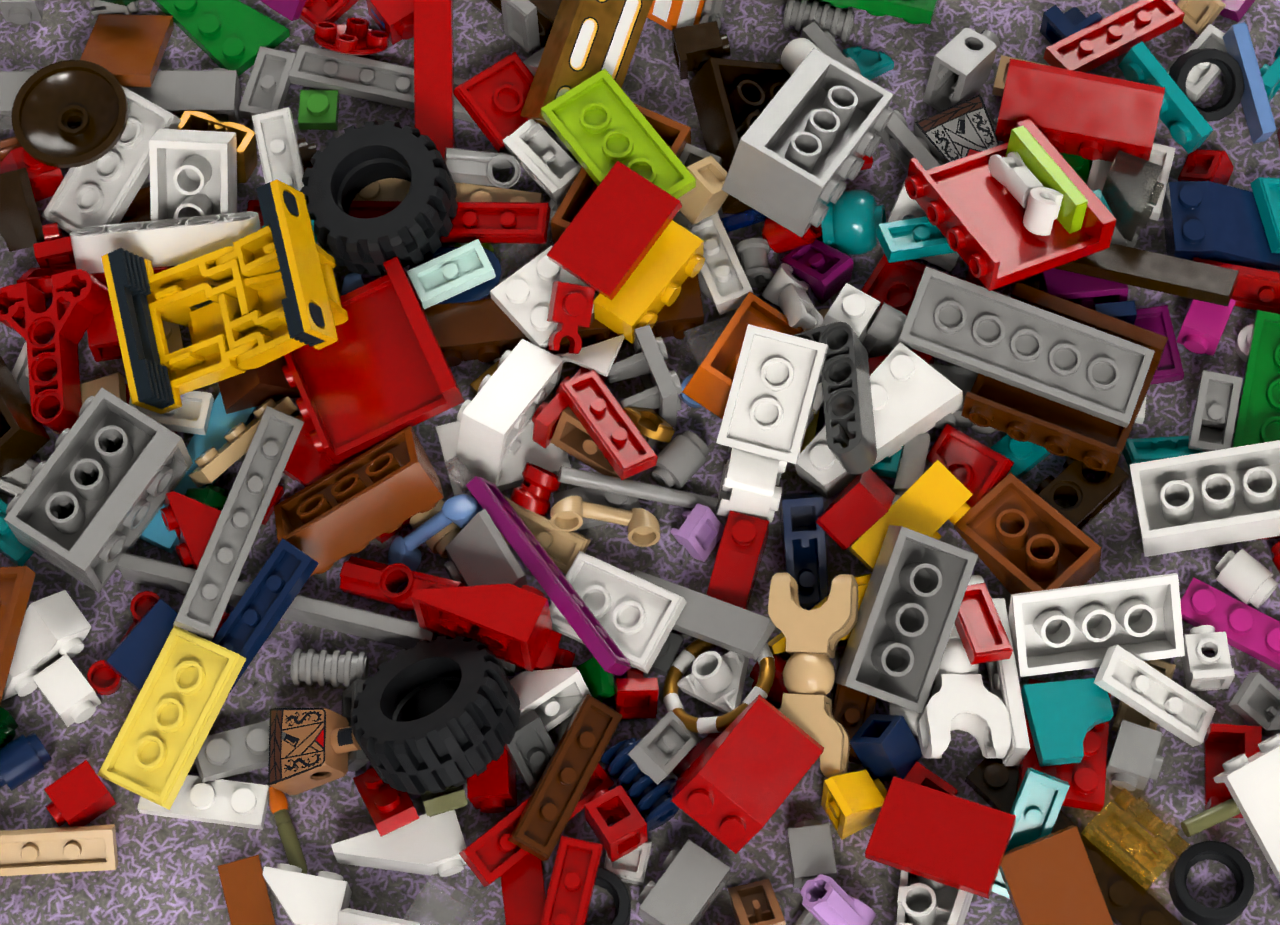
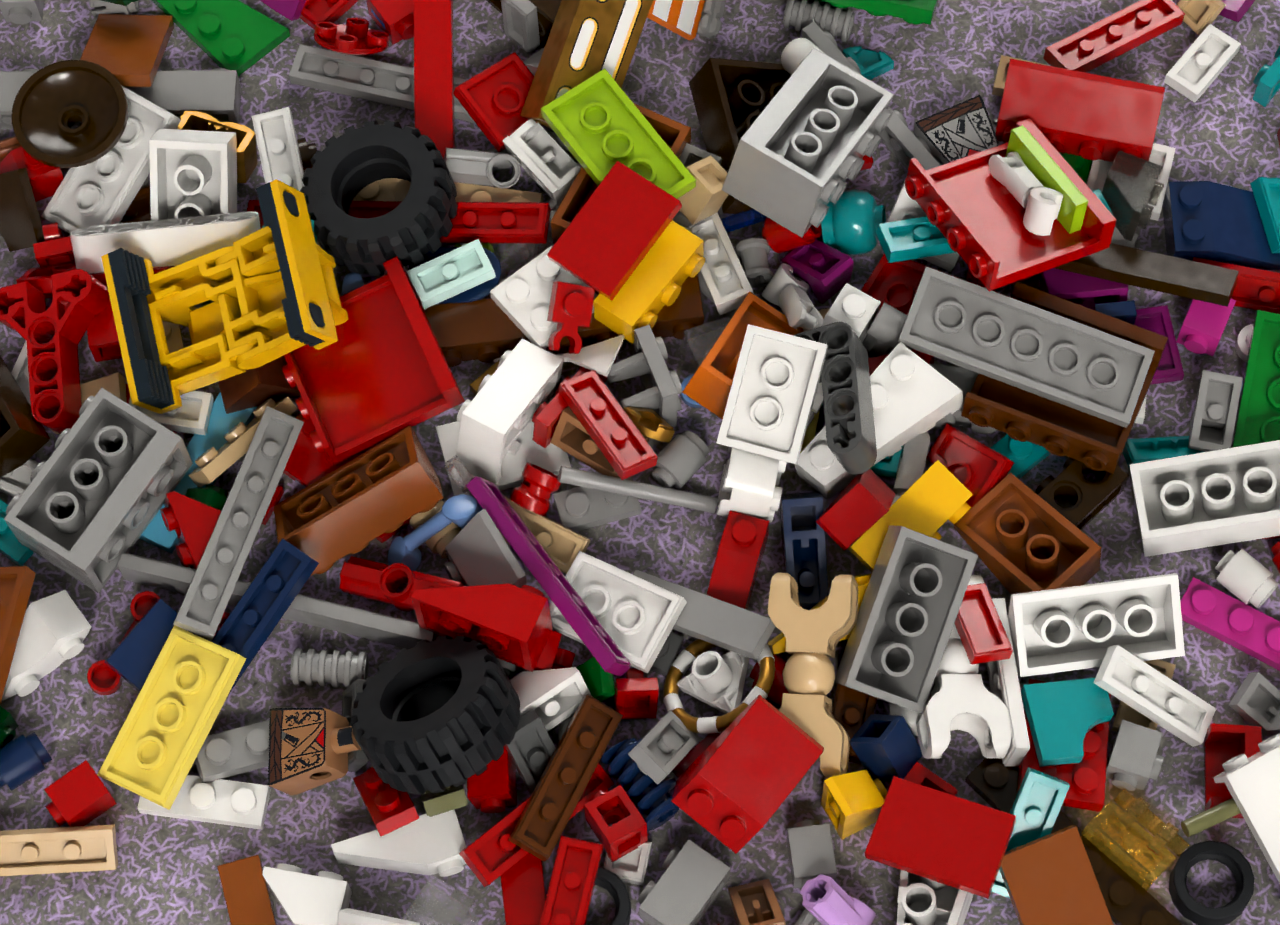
(67, 691): white brick -> none
(267, 82): light grey plate -> none
(279, 807): olive piece -> none
(318, 110): bright green plate -> none
(642, 525): tan bar -> none
(697, 44): dark brown brick -> none
(699, 532): lavender tile -> none
(971, 58): light grey torso -> none
(1058, 26): dark blue panel -> none
(1177, 111): teal plate -> none
(1205, 672): white brick -> none
(1207, 166): red slope -> none
(1232, 79): black tyre -> none
(1254, 98): medium blue tile -> none

